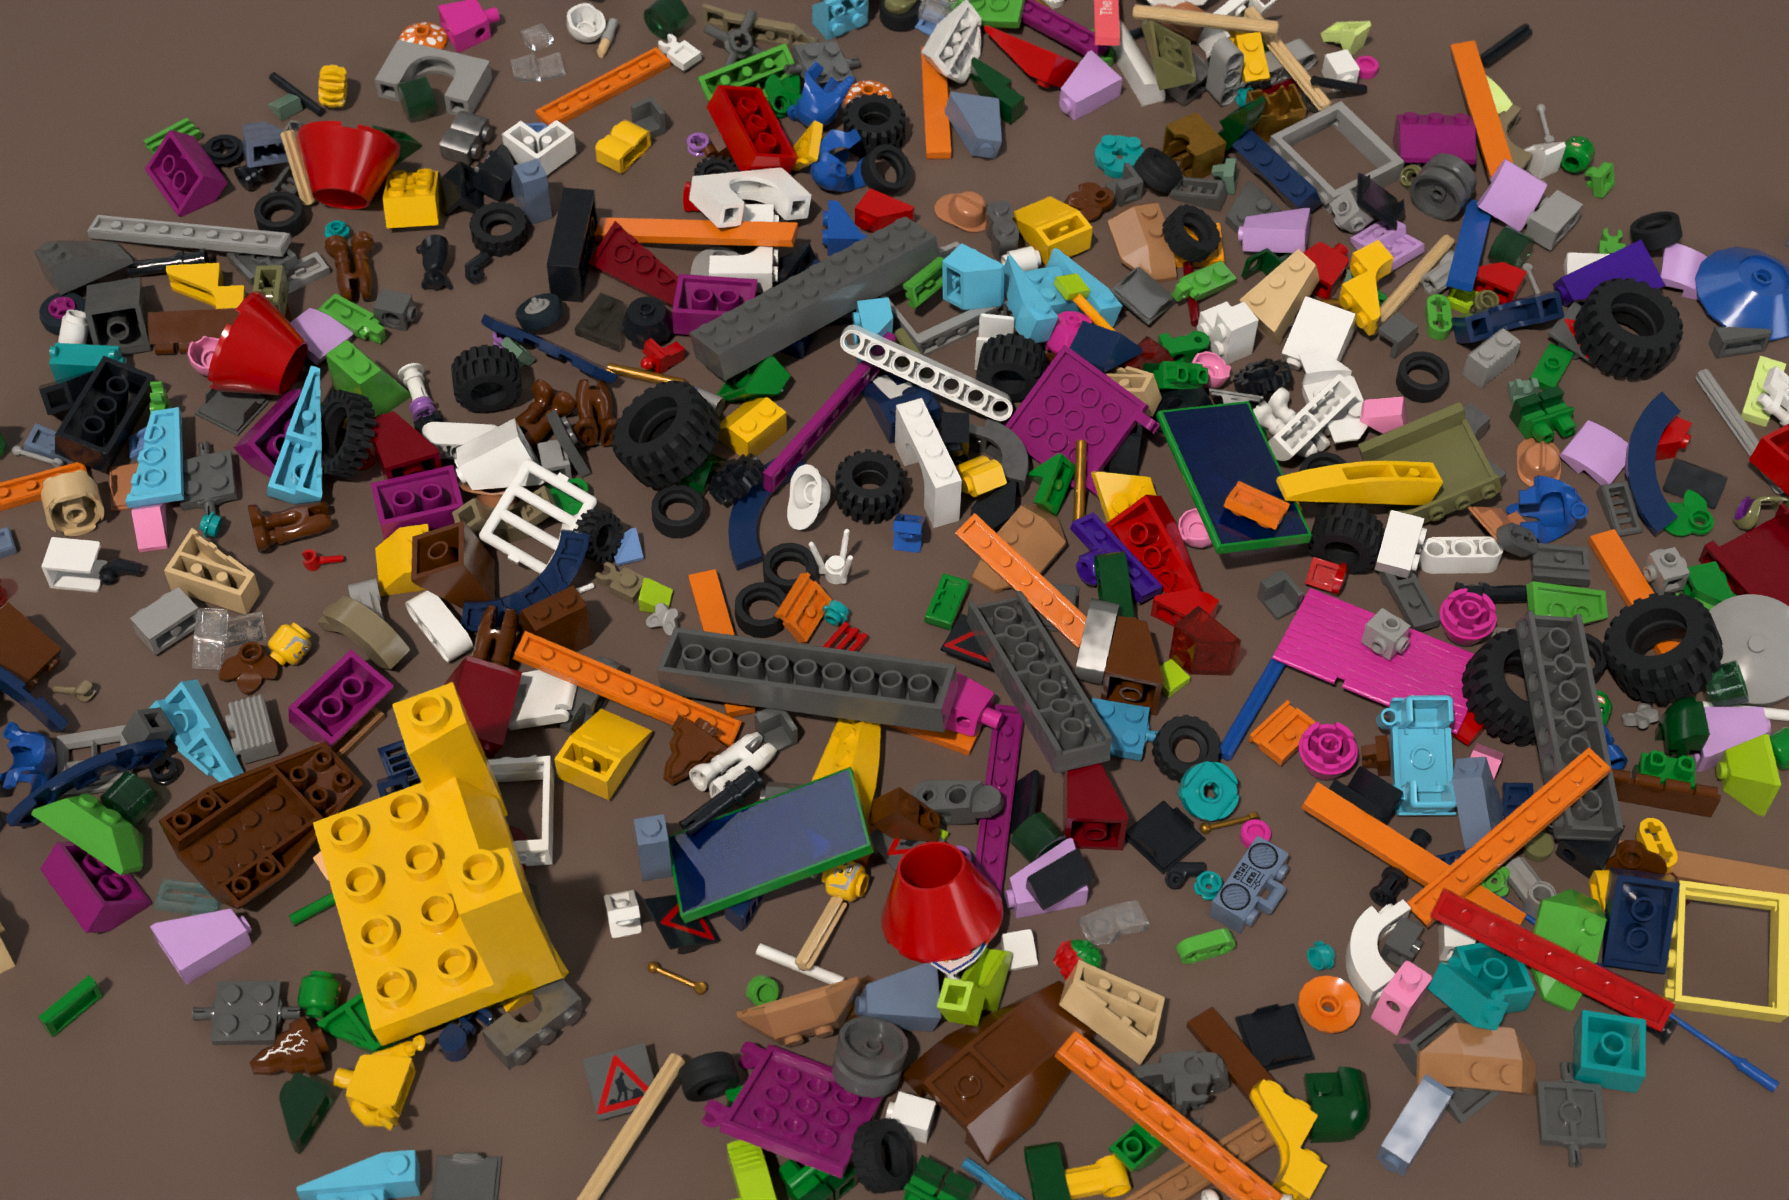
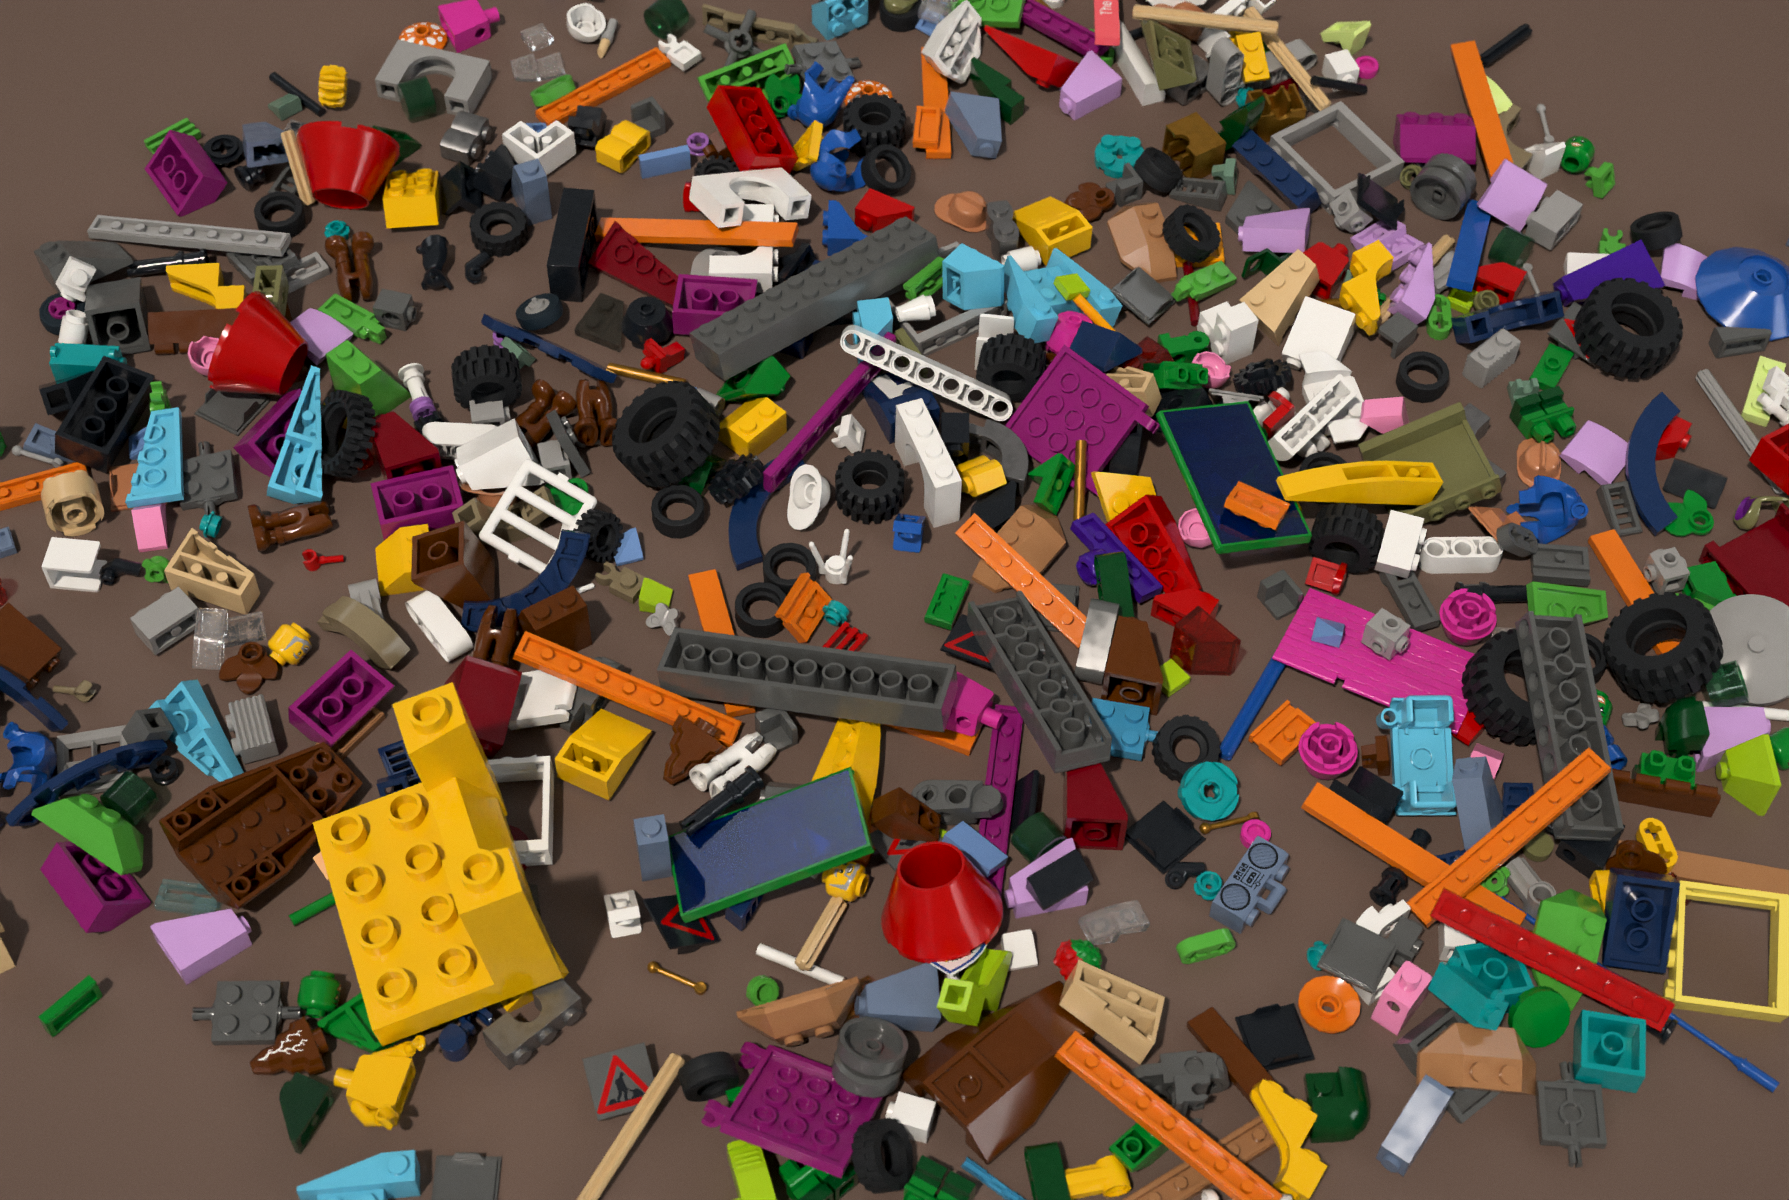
(75, 279): none -> white bracket
(155, 569): none -> bright green plate
(489, 413): none -> light grey brick
(553, 90): none -> bright green beam
(588, 125): none -> black brick
(664, 161): none -> medium blue tile
(849, 434): none -> white tile
(917, 309): none -> white cone
(927, 127): none -> orange tile
(976, 848): none -> medium blue tile
(1277, 419): none -> red tile
(1328, 632): none -> medium blue slope
(1358, 955): none -> dark grey piece
(1416, 288): none -> lavender slope
(1539, 1016): none -> green tile

